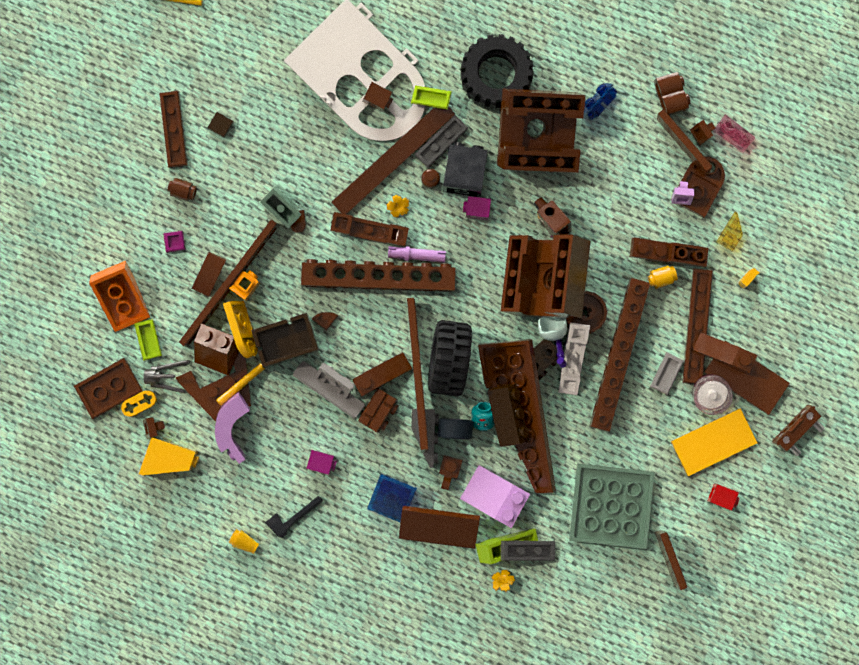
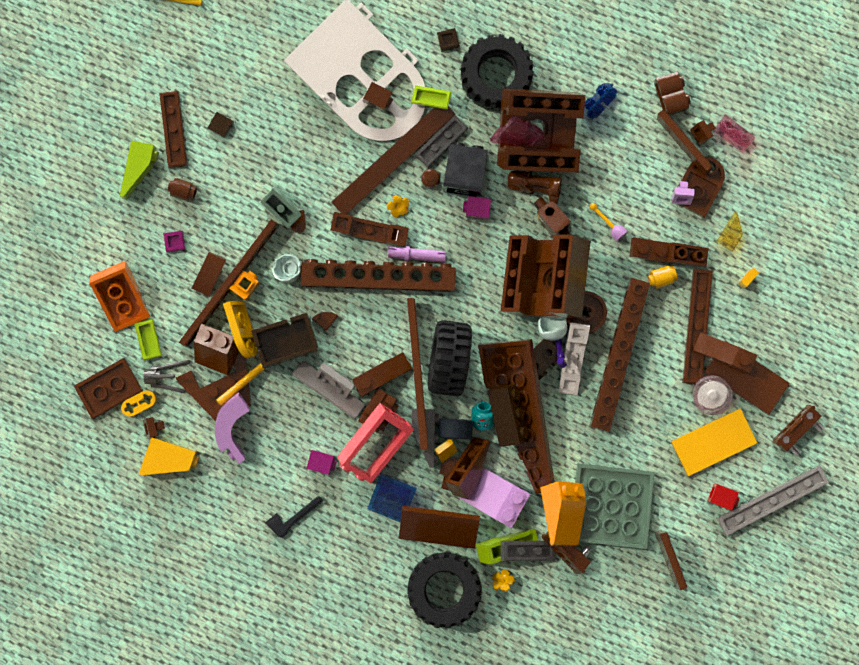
(139, 163): none -> lime slope
(243, 541): yellow cone -> none
(287, 268): none -> light aqua hair
(364, 433): none -> coral window
(444, 616): none -> black tyre
(446, 450): none -> yellow tile
(448, 39): none -> dark brown tile
(468, 469): none -> reddish brown slope
(518, 133): none -> clear pink slope
(529, 184): none -> reddish brown piece
(564, 511): none -> light orange slope
(571, 555): none -> reddish brown piece
(617, 231): none -> hinge
(666, 373): light grey tile -> none
(772, 500): none -> light grey plate

